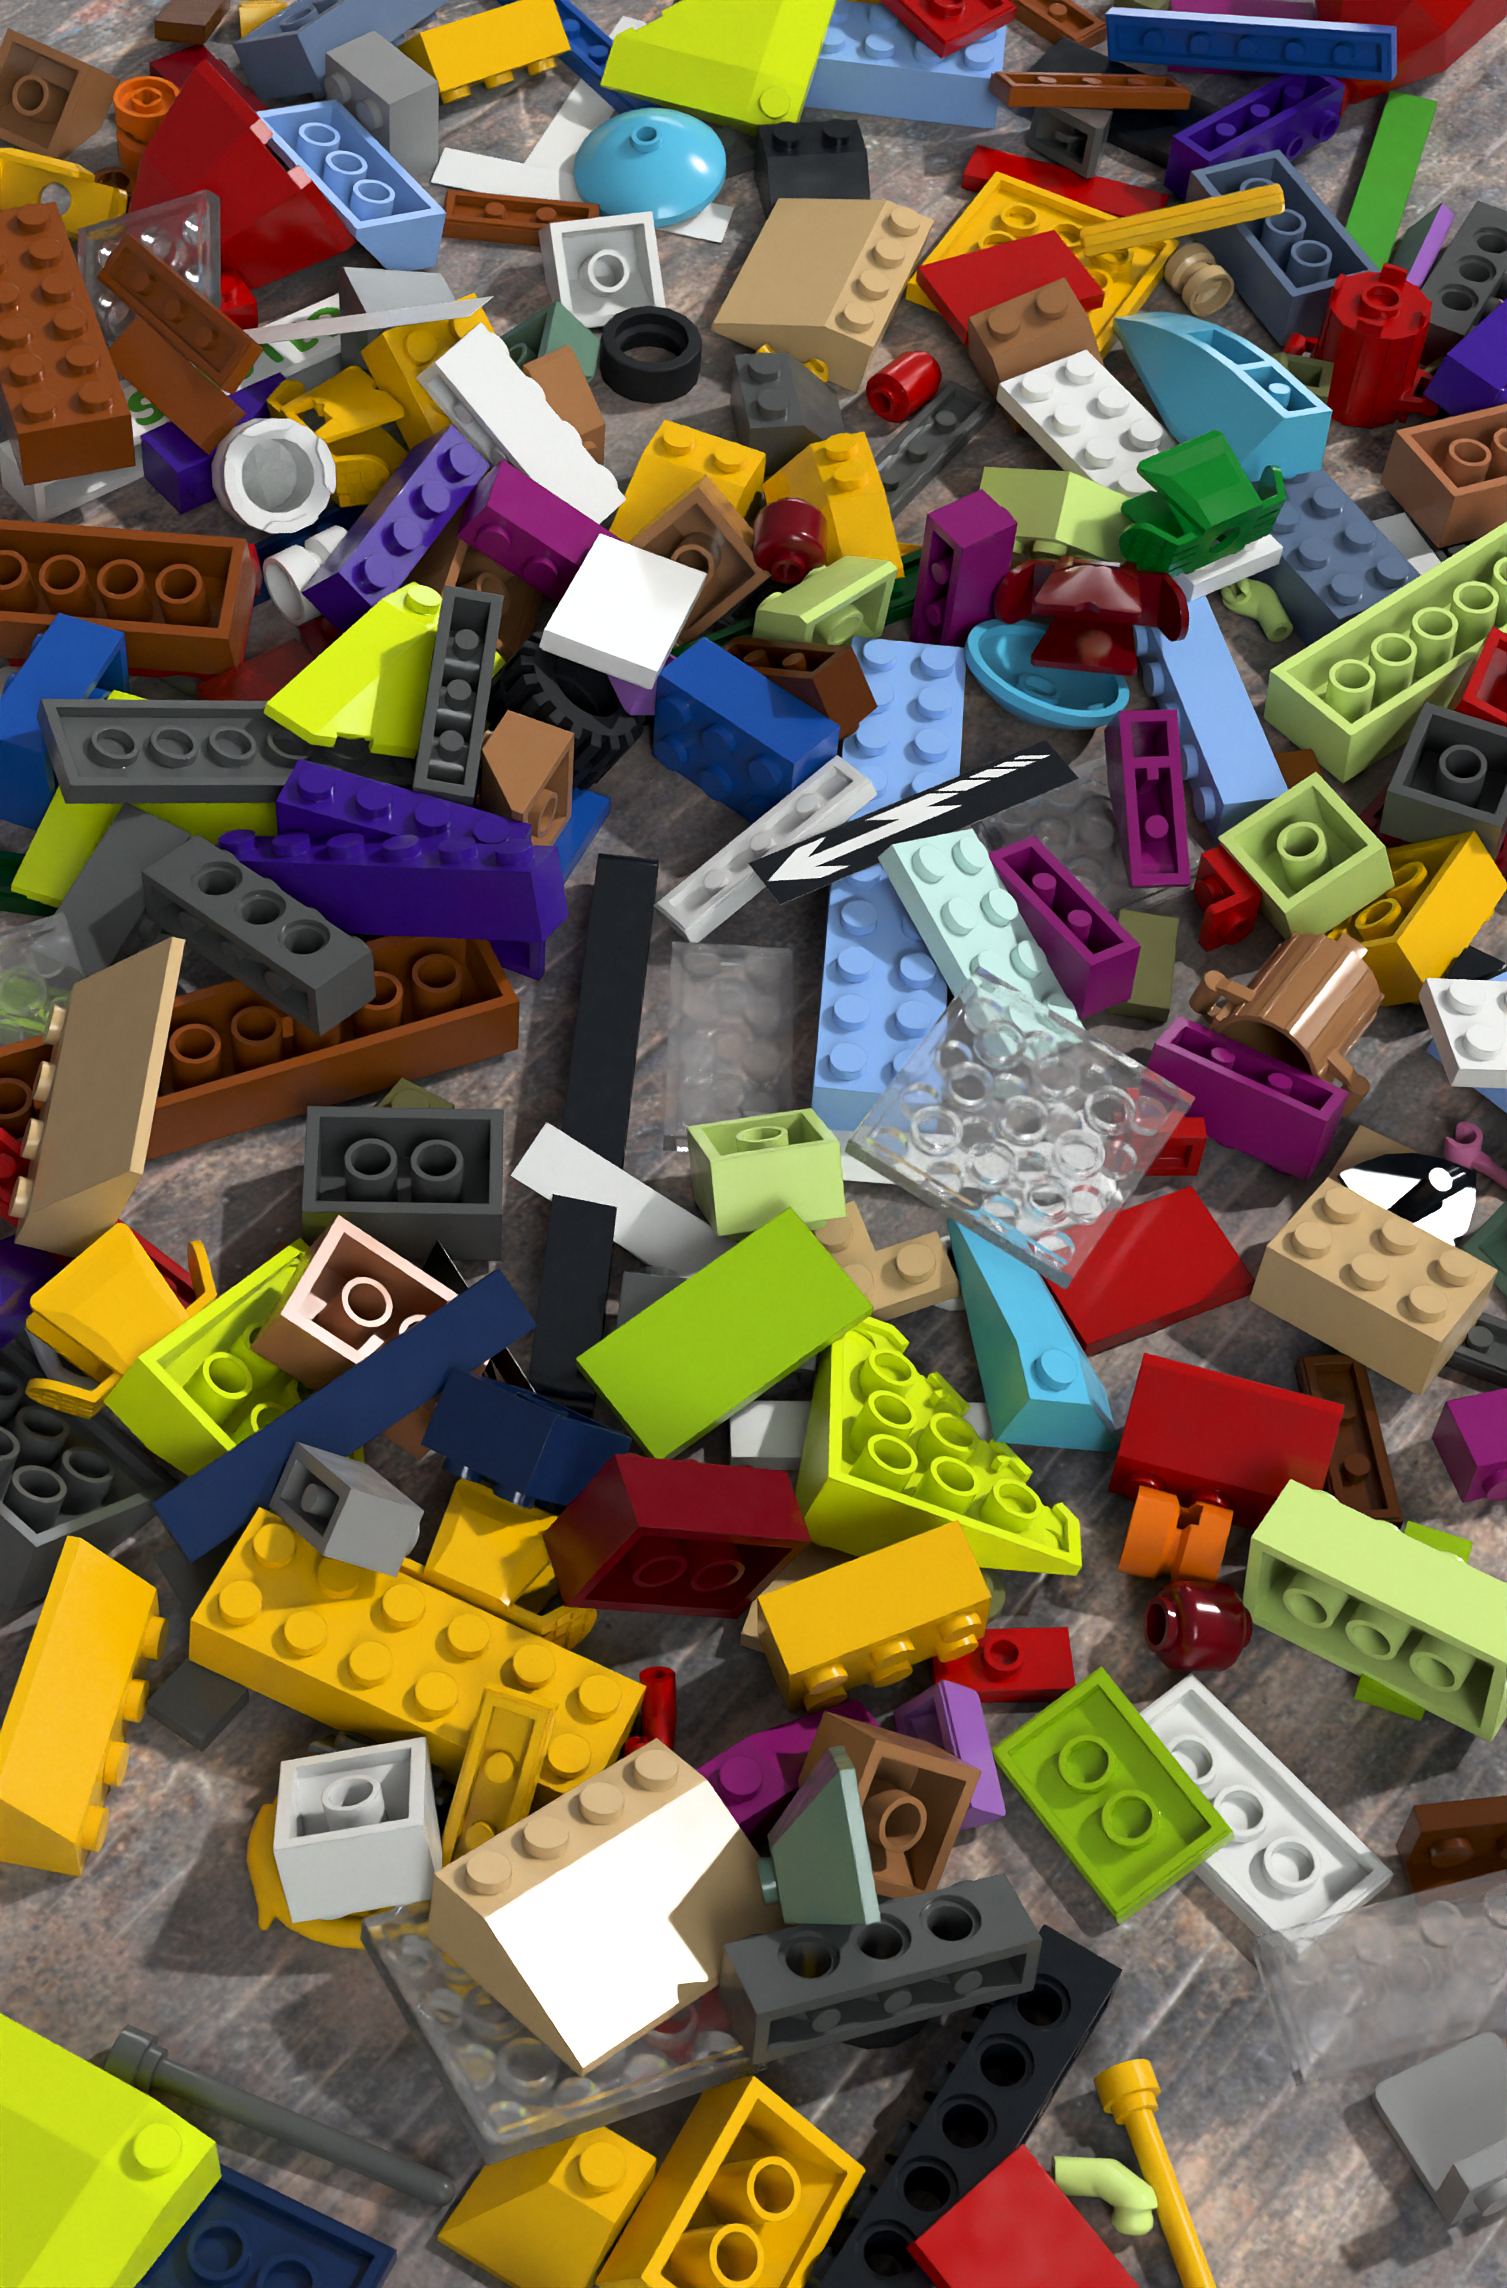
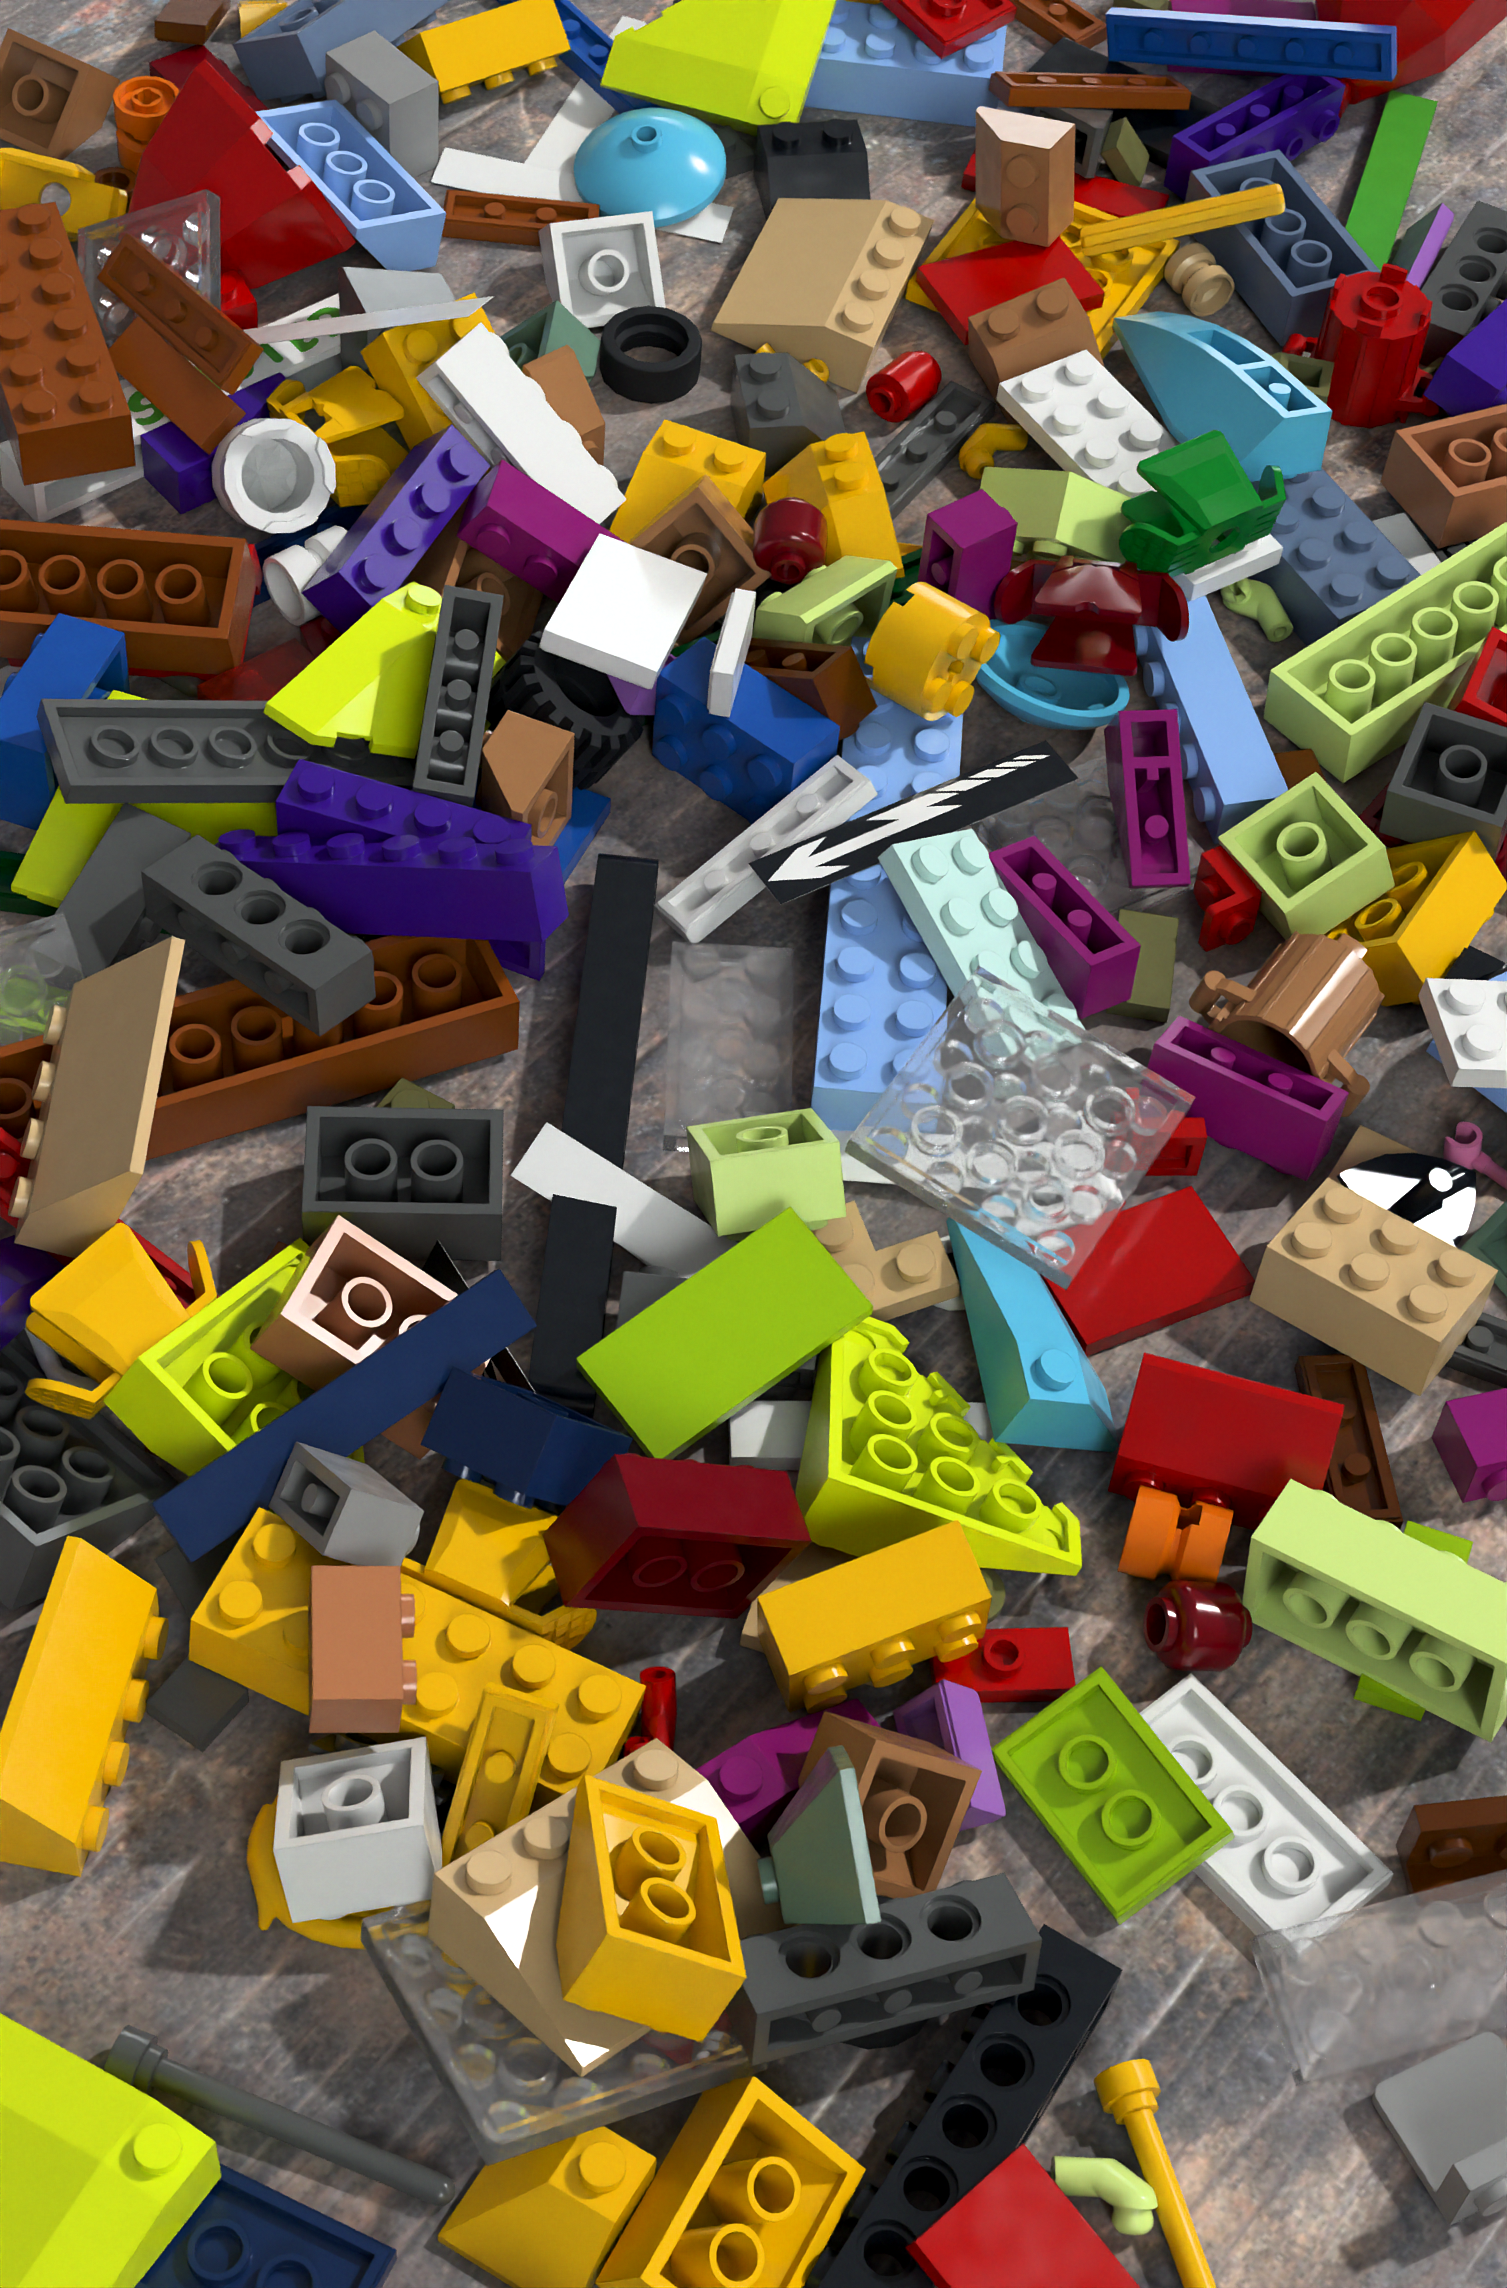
(357, 1649): none -> nougat brick
(647, 1913): none -> yellow slope
(731, 652): none -> white tile
(930, 652): none -> yellow brick
(985, 441): none -> yellow arm
(1024, 174): none -> medium nougat slope
(1125, 153): none -> olive tile

